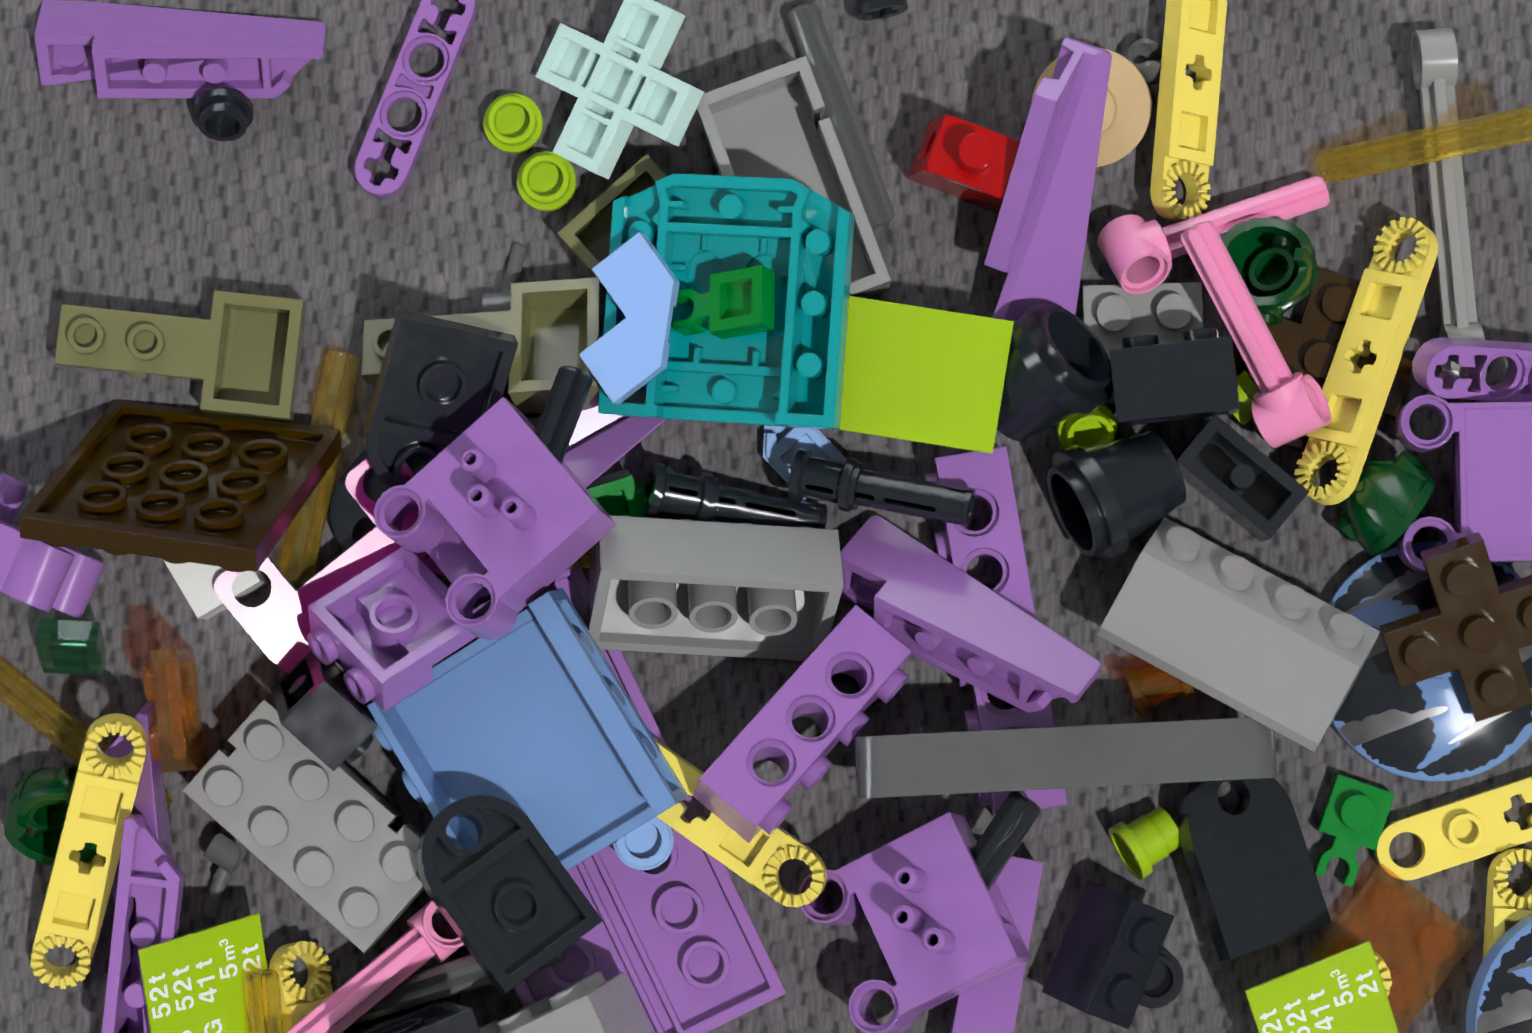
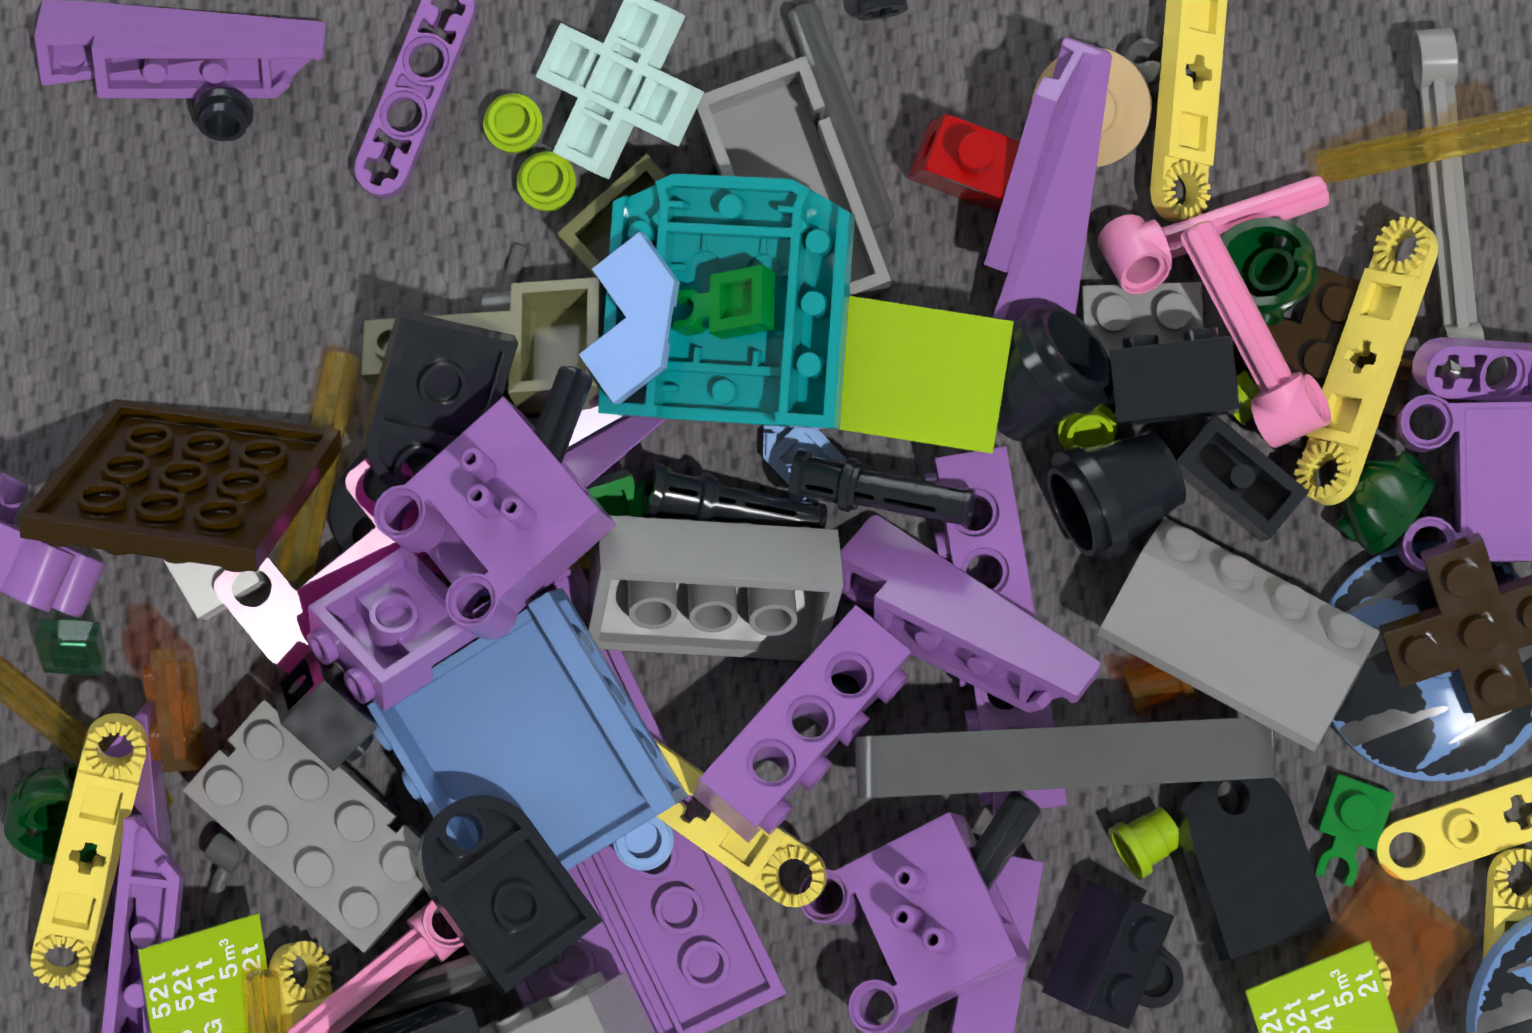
(241, 354): olive plate -> none

